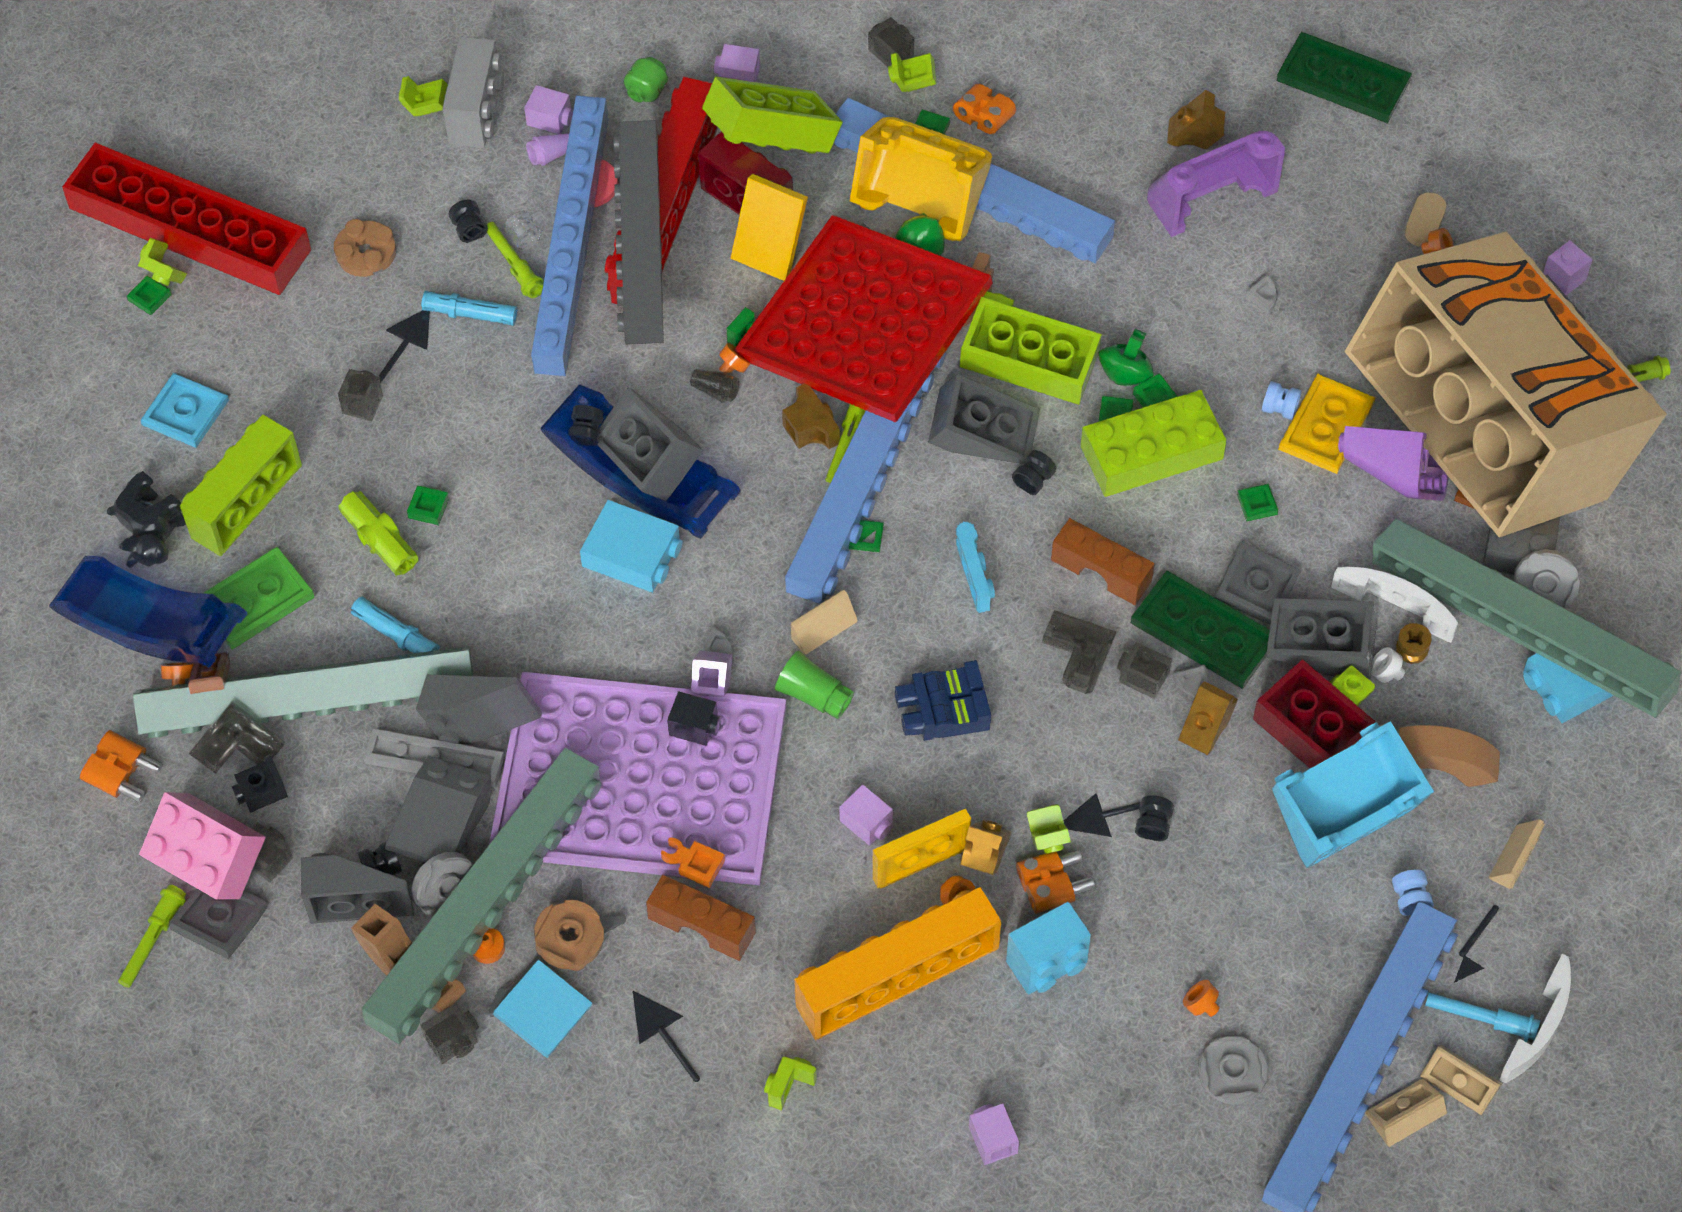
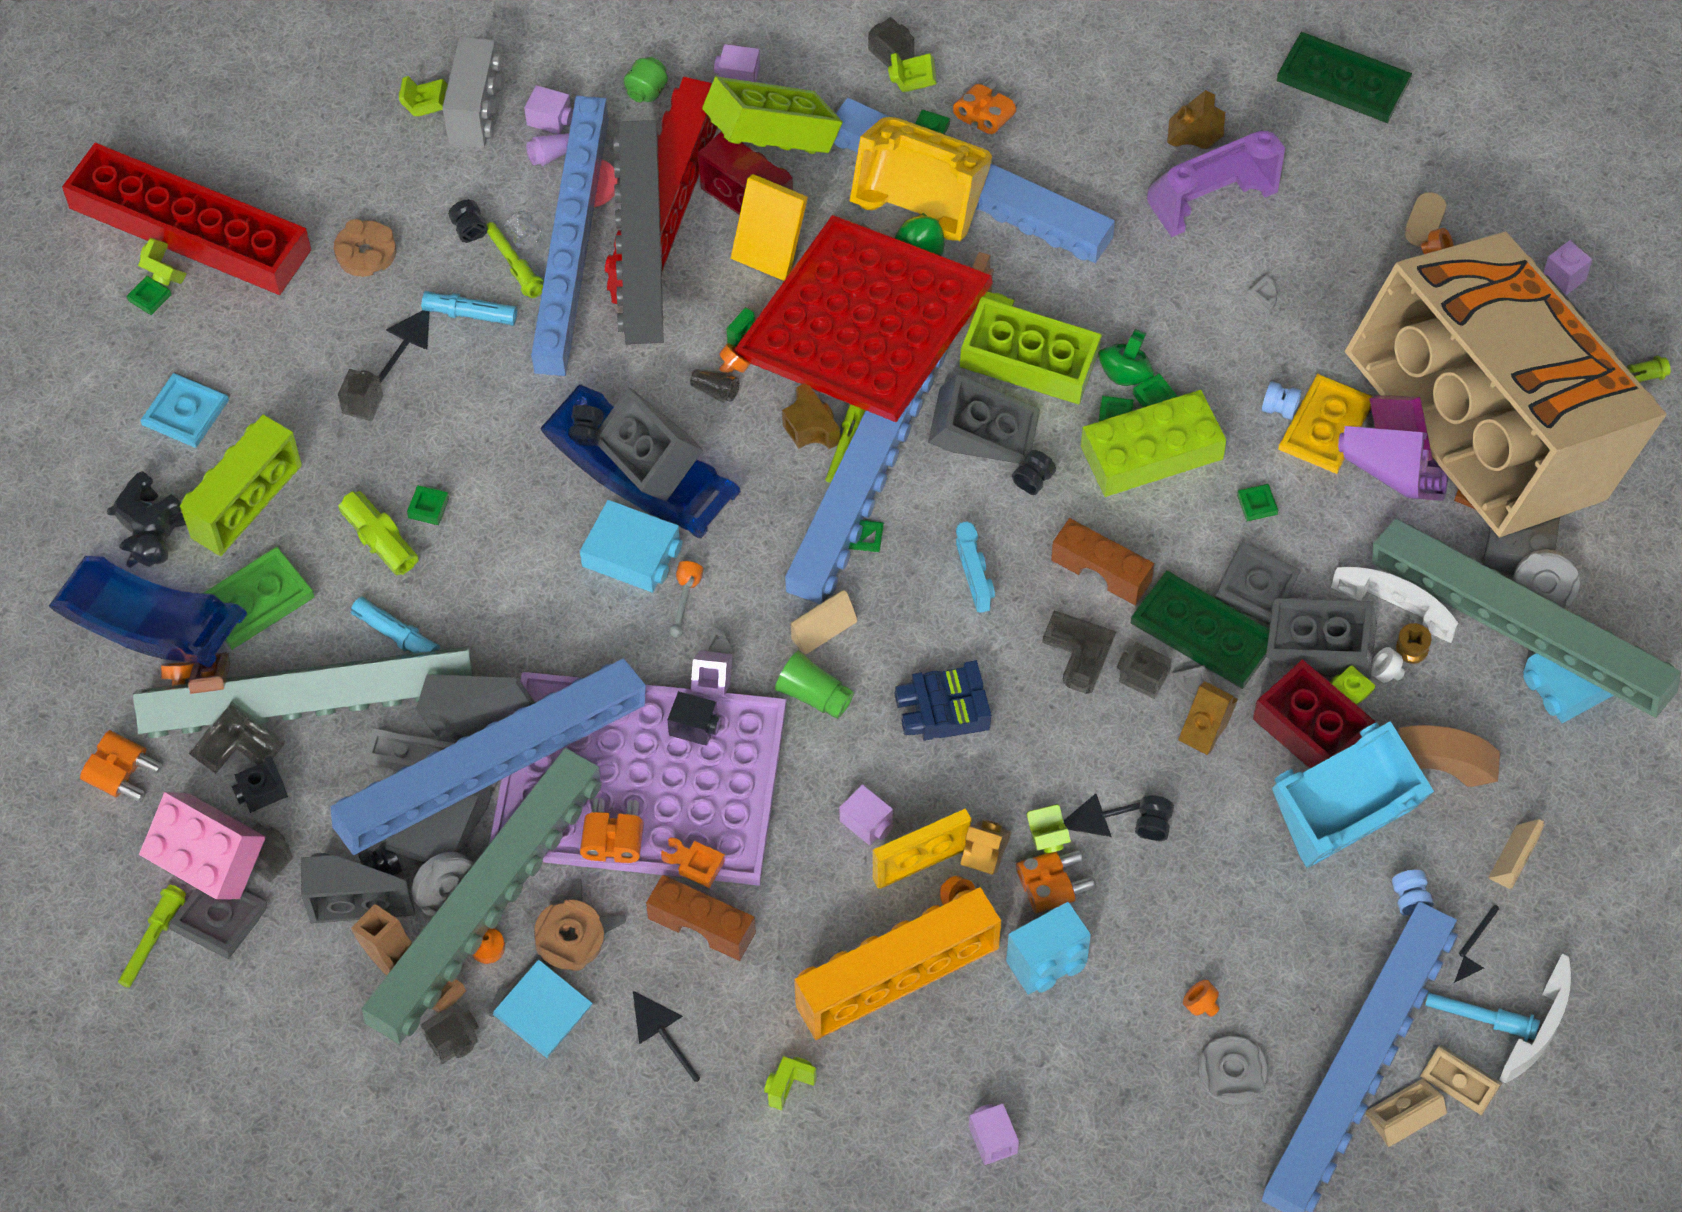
(487, 756): none -> medium blue brick
(612, 836): none -> orange piece
(689, 576): none -> hinge
(1400, 414): none -> magenta tile

